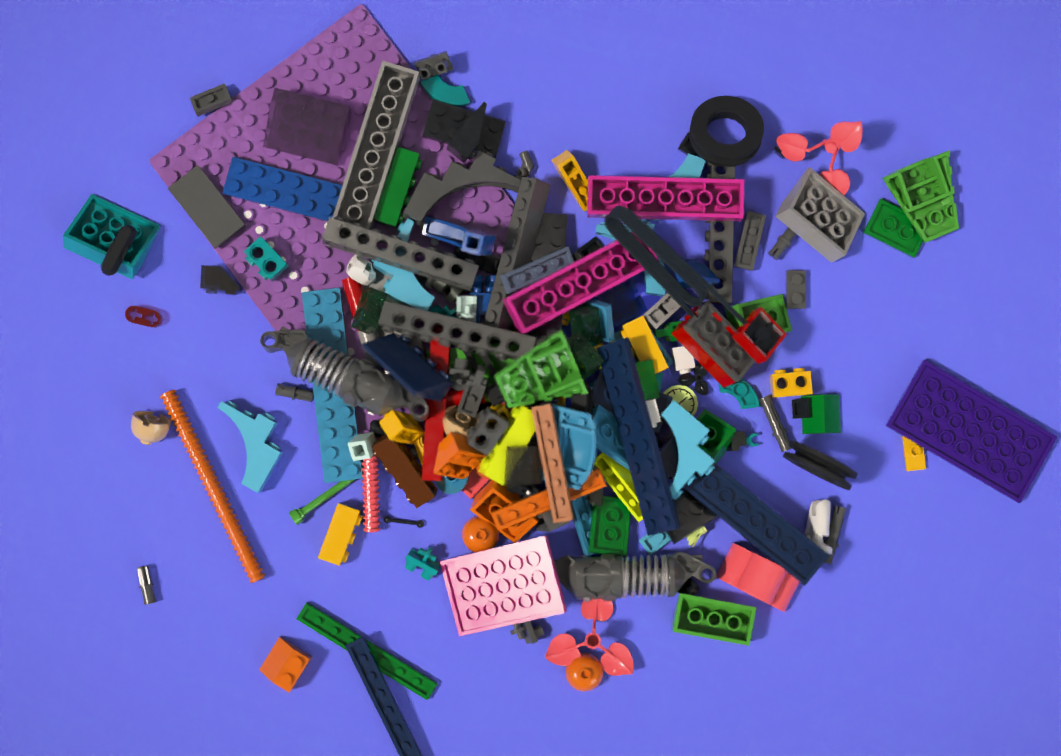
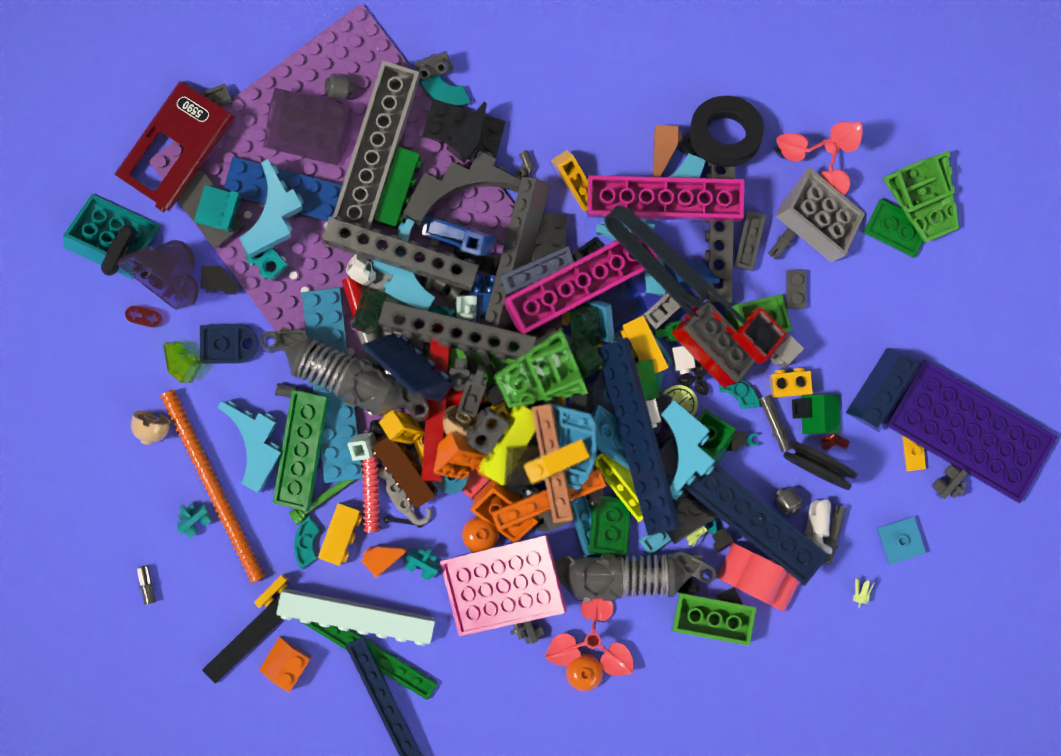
(164, 272): none -> clear purple brick
(180, 362): none -> clear neon green slope
(186, 525): none -> teal hips
(192, 123): none -> dark red piece
(218, 208): none -> teal bracket
(225, 344): none -> dark blue plate
(243, 642): none -> black tile
(266, 598): none -> yellow plate
(271, 227): none -> medium azure arch
(300, 450): none -> green plate
(305, 541): none -> teal tile
(338, 86): none -> dark grey head
(355, 616): none -> light aqua brick
(381, 558): none -> orange slope
(399, 499): none -> light grey piece
(556, 461): none -> yellow slope
(665, 143): none -> nougat slope
(721, 538): none -> pearl dark grey piece
(730, 596): none -> black tile
(786, 352): none -> light grey brick
(788, 501): none -> dark grey head
(833, 440): none -> clear red arm
(862, 597): none -> yellowish green piece
(883, 389): none -> dark blue slope
(901, 540): none -> dark azure plate
(944, 489): none -> dark grey hips

